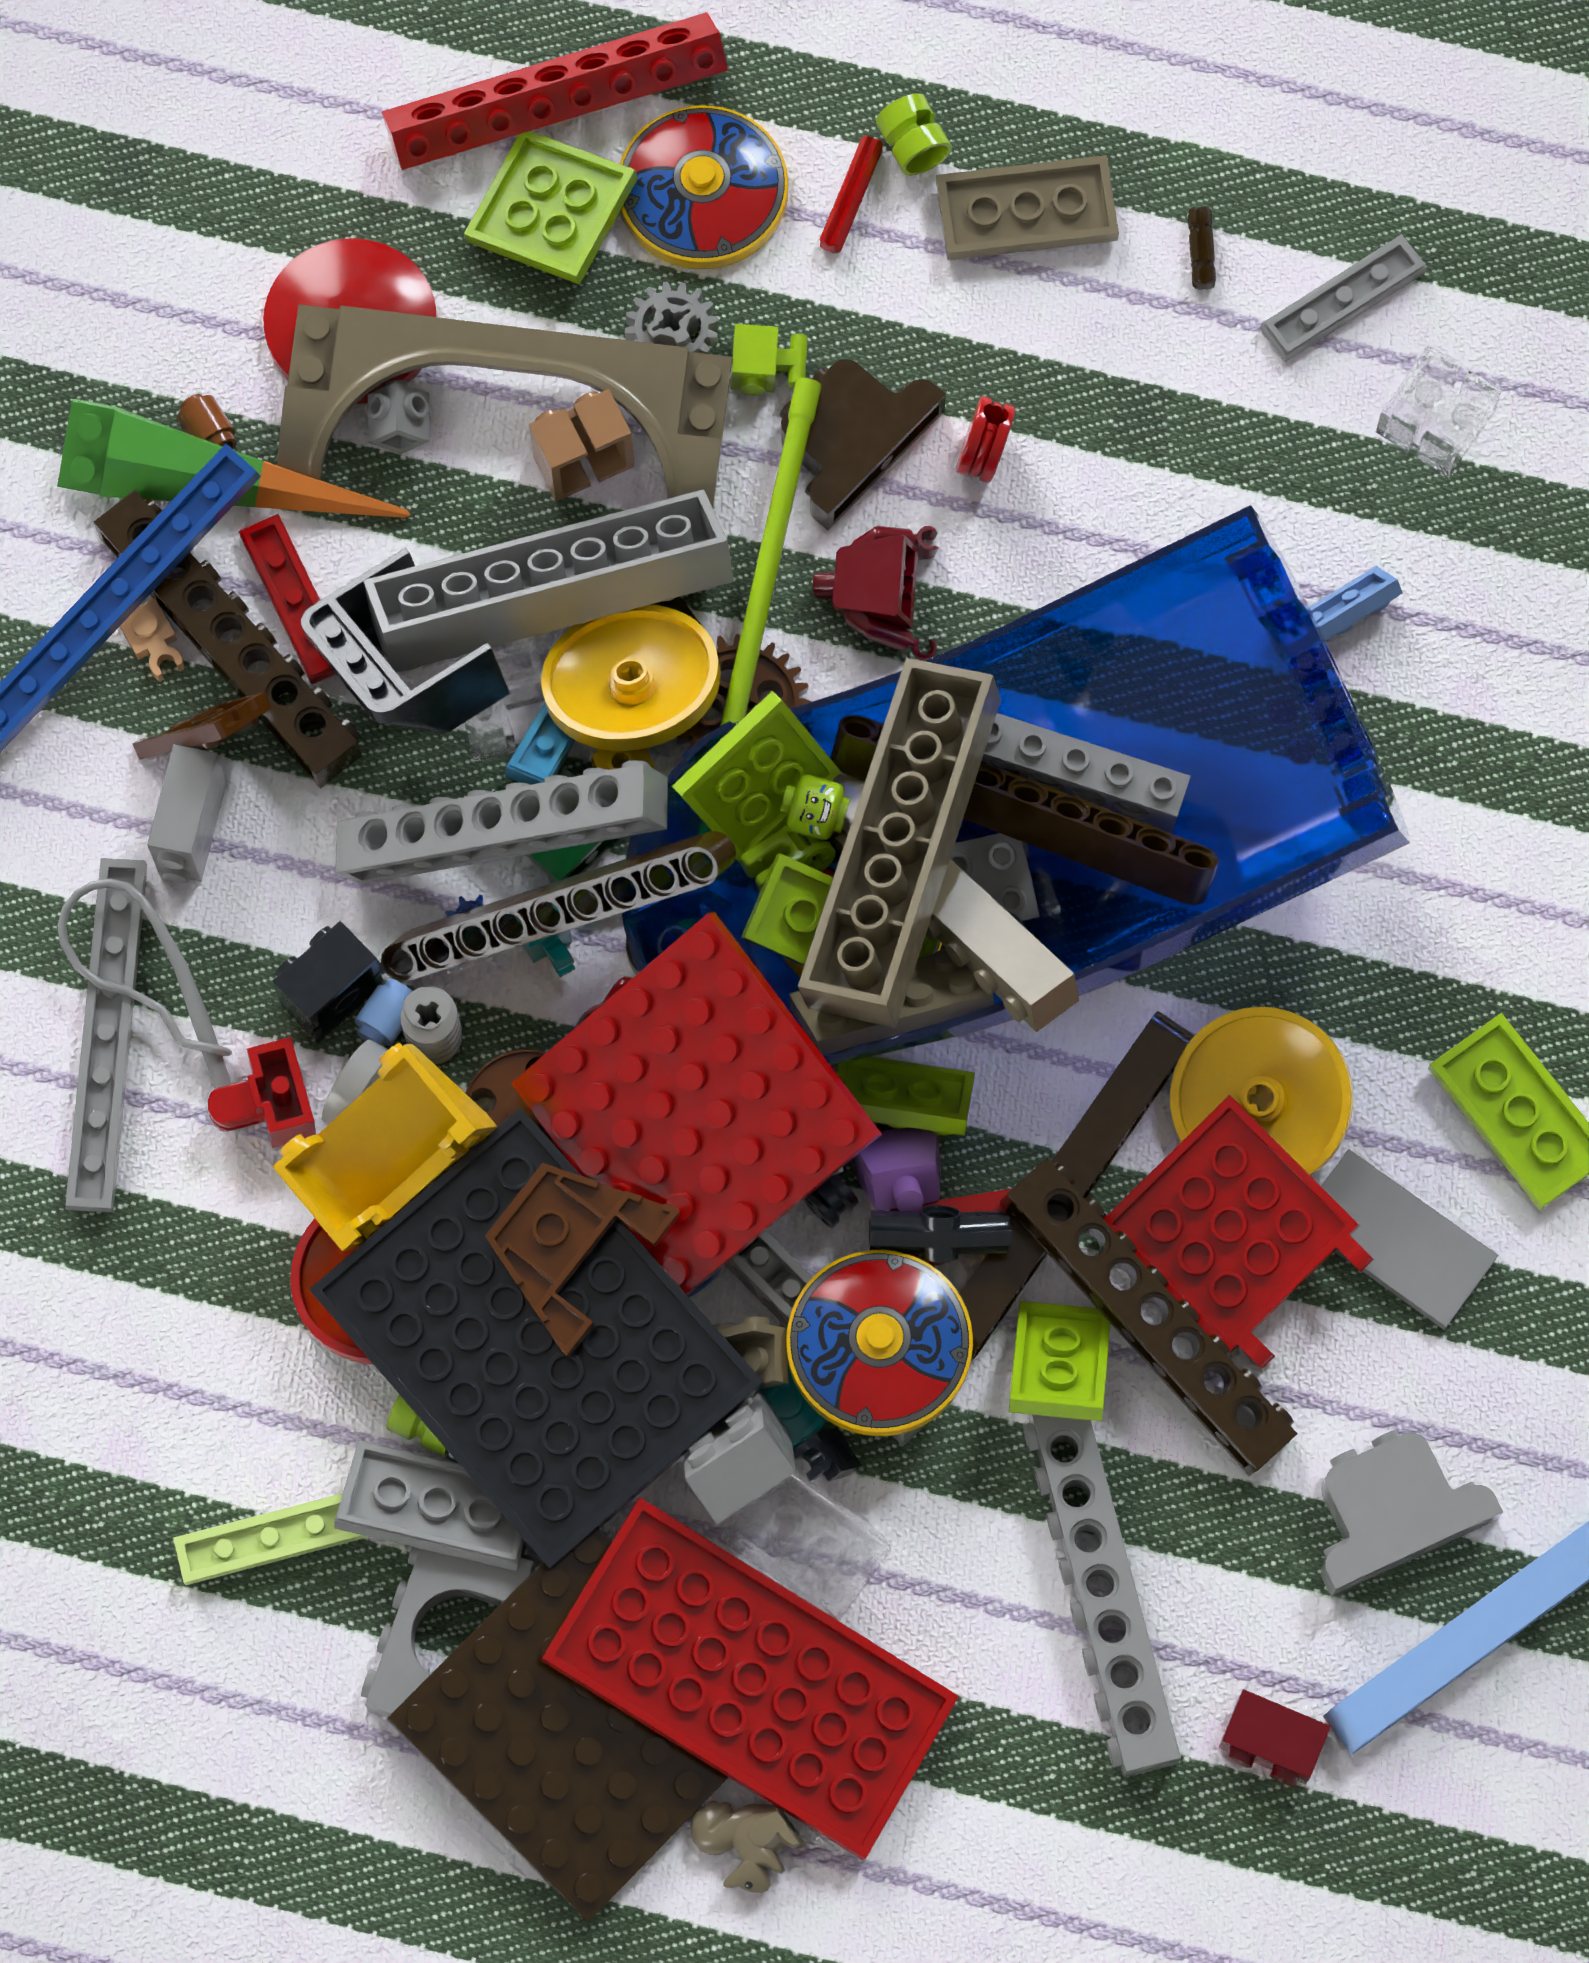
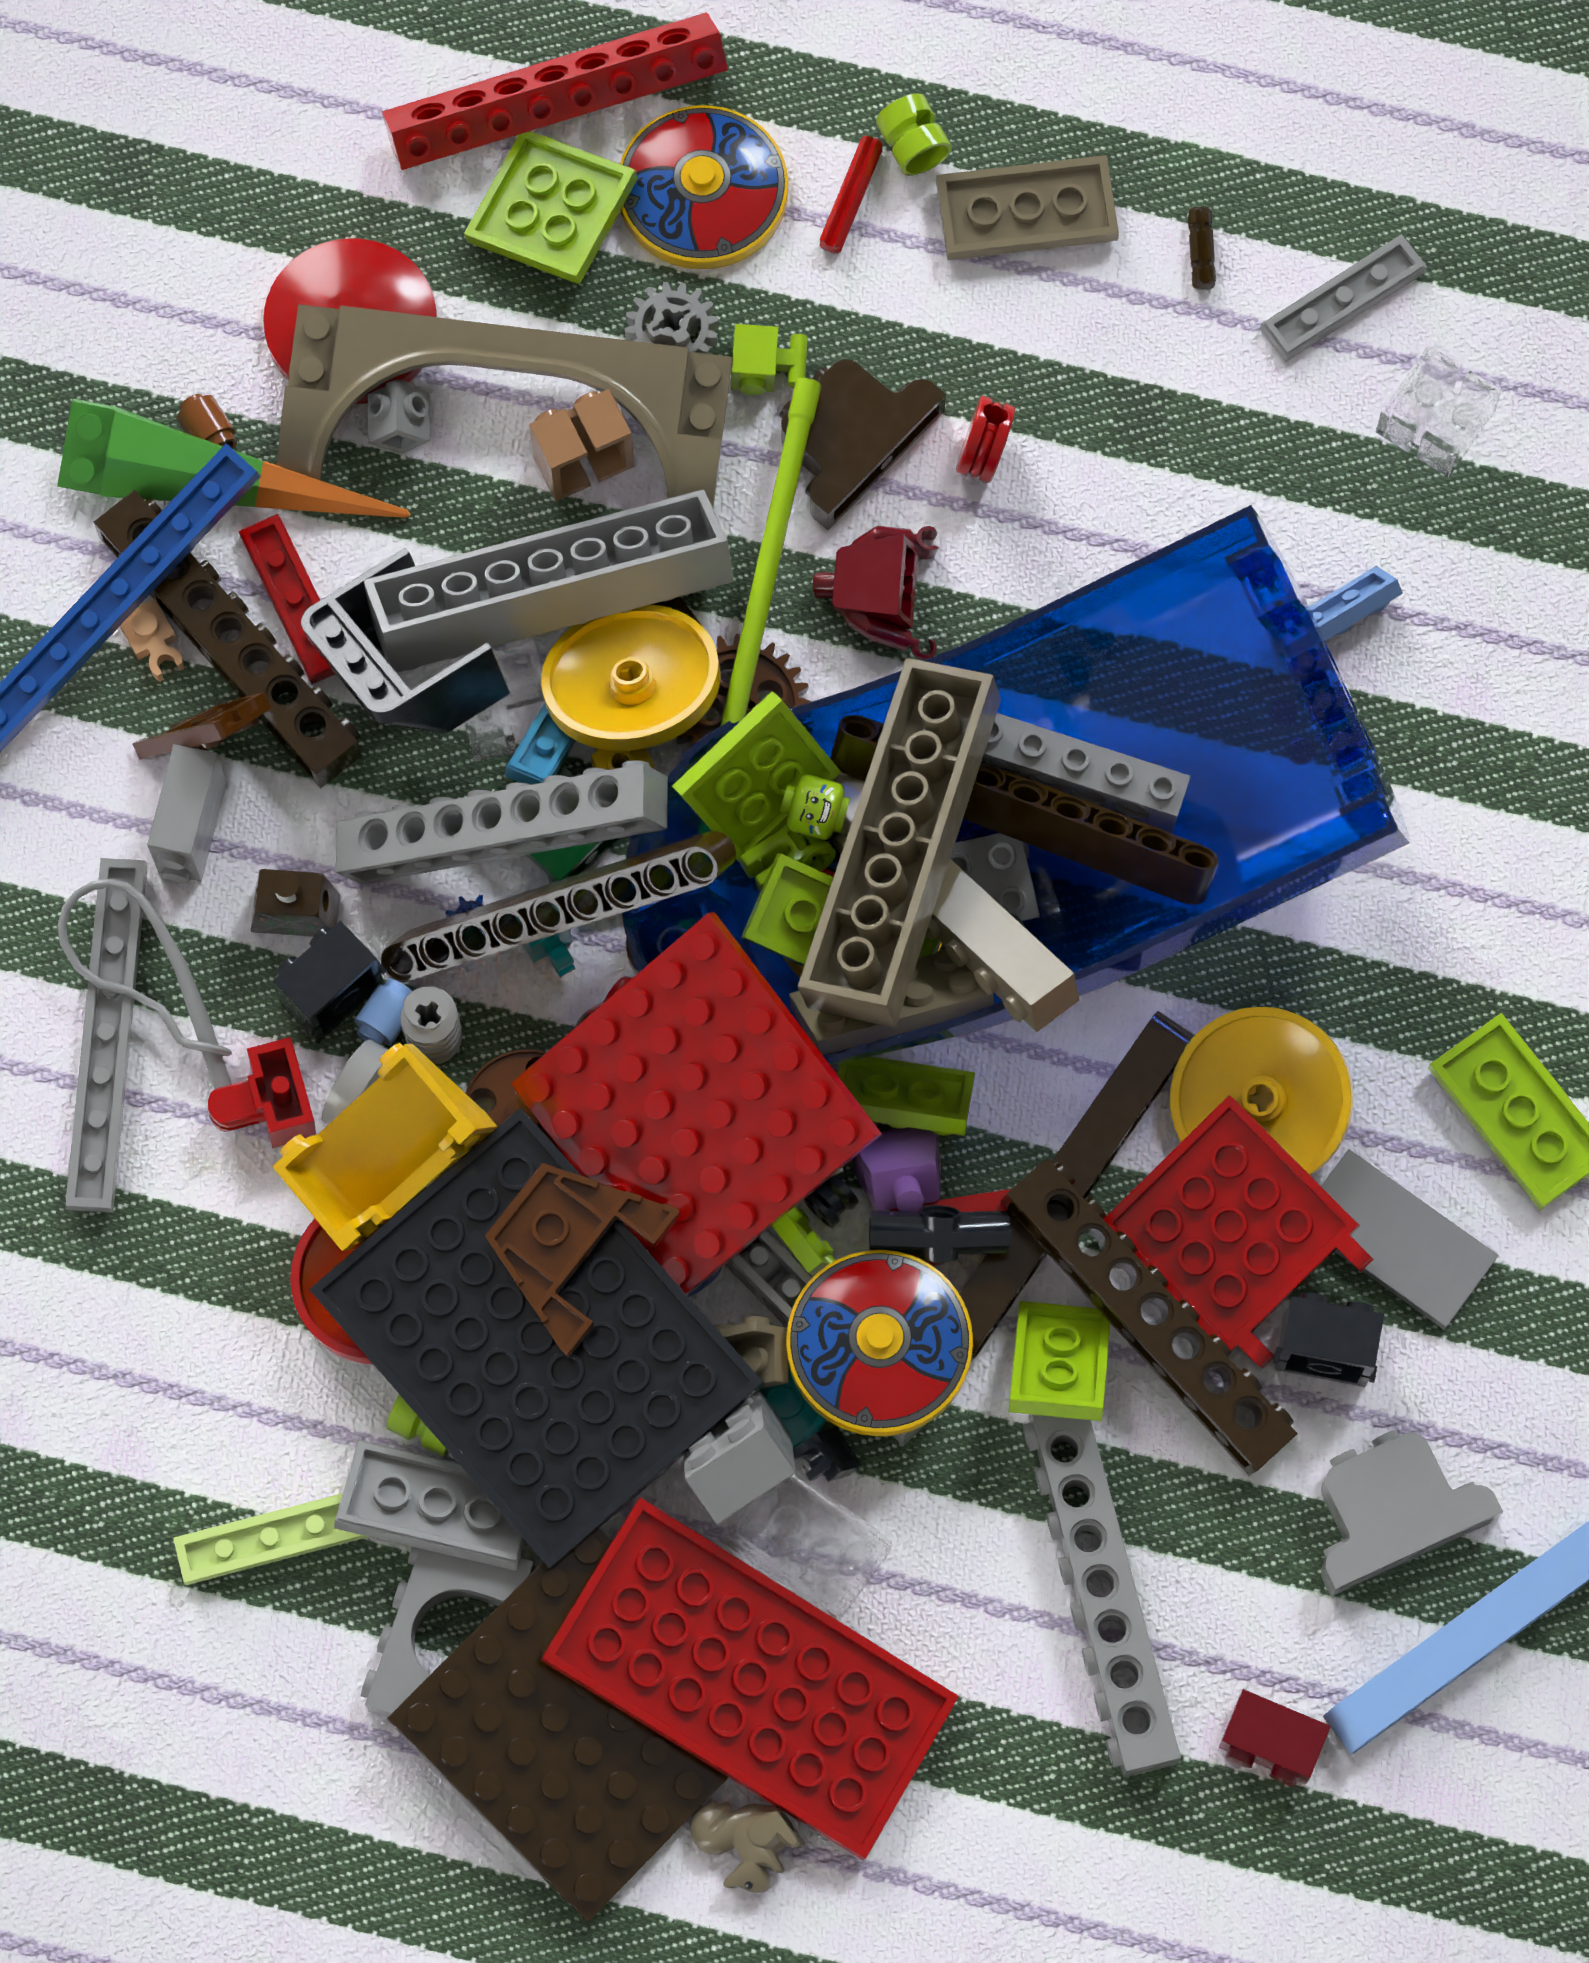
(293, 903): none -> dark brown torso
(803, 1241): none -> lime plate
(1329, 1340): none -> black brick

